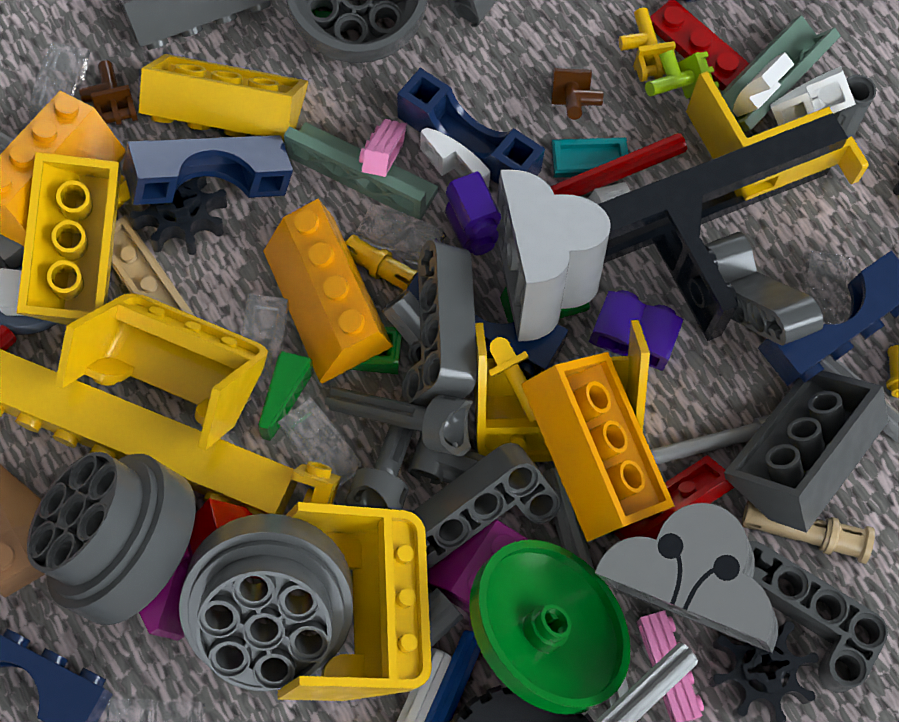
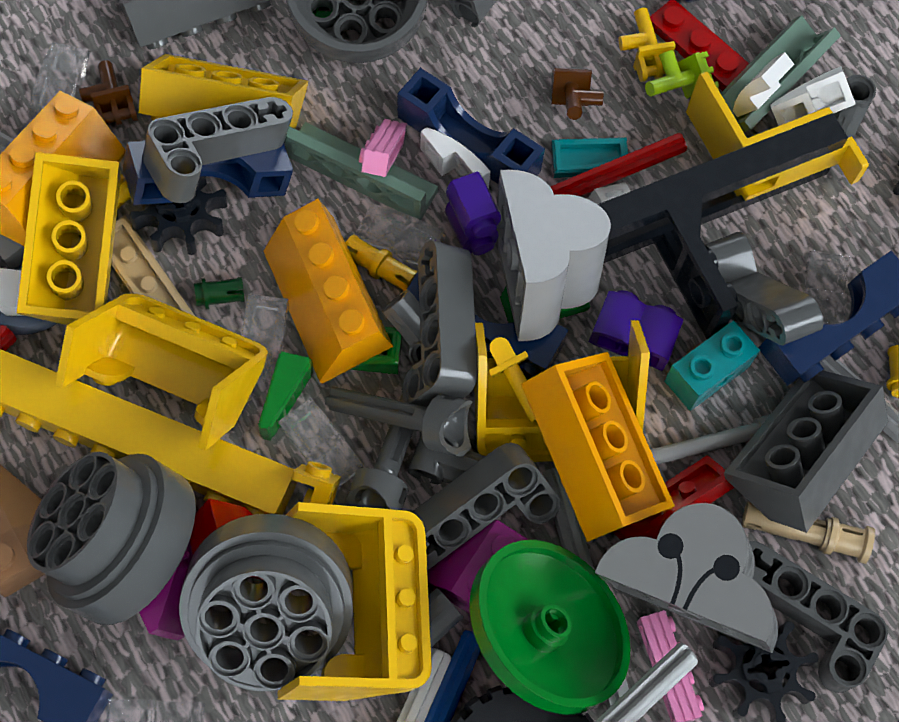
(186, 141): none -> dark grey beam
(218, 292): none -> dark green pin
(711, 365): none -> teal brick

